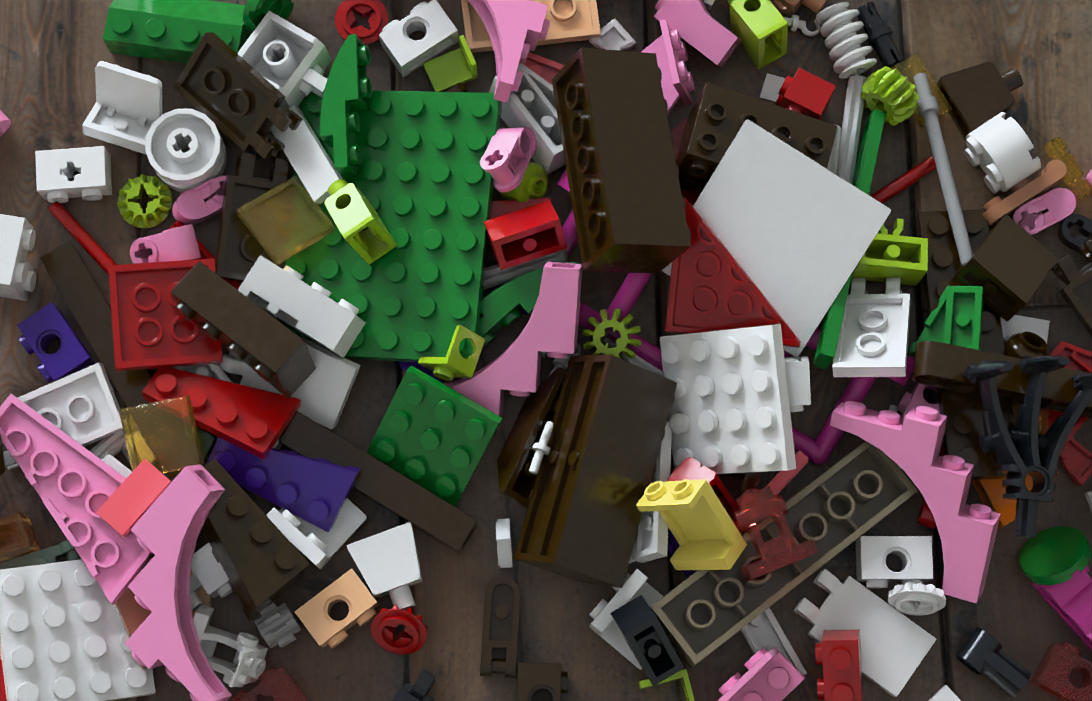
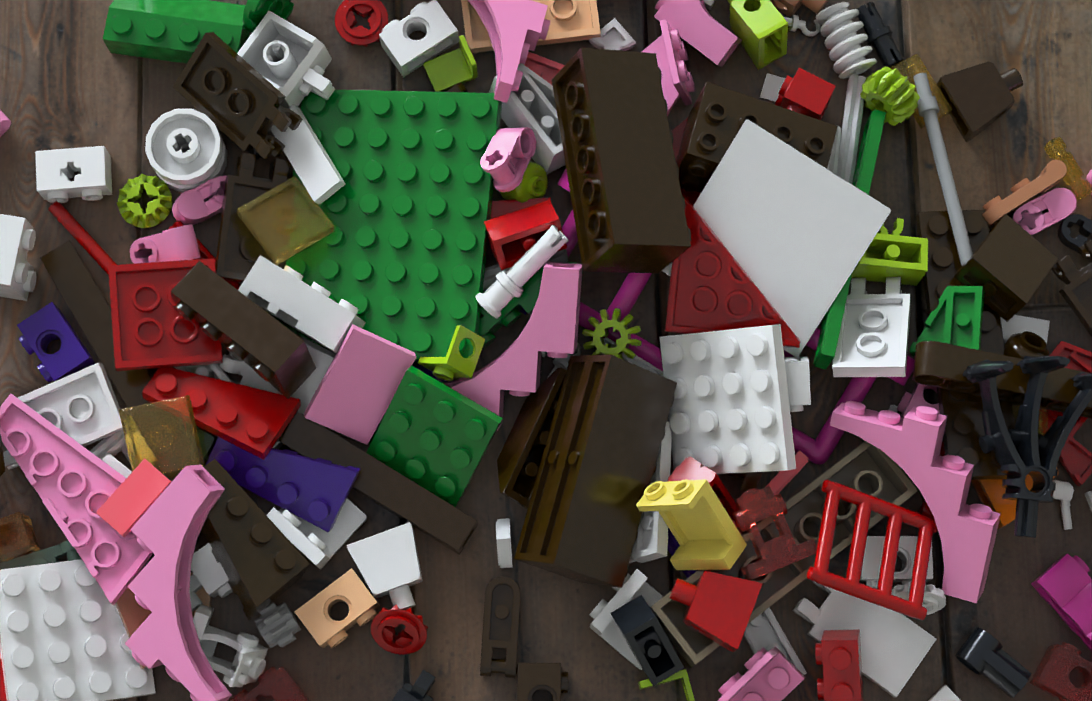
(123, 106): white bracket -> none
(343, 96): green slope -> none
(354, 213): lime torso -> none
(359, 384): none -> bright pink tile
(510, 282): none -> white pin
(541, 448): white hand -> none
(718, 606): none -> red torso
(851, 584): none -> red bar
(905, 180): red bar -> none
(1001, 152): white brick -> none
(1055, 555): green tile -> none
(1064, 492): none -> white hand

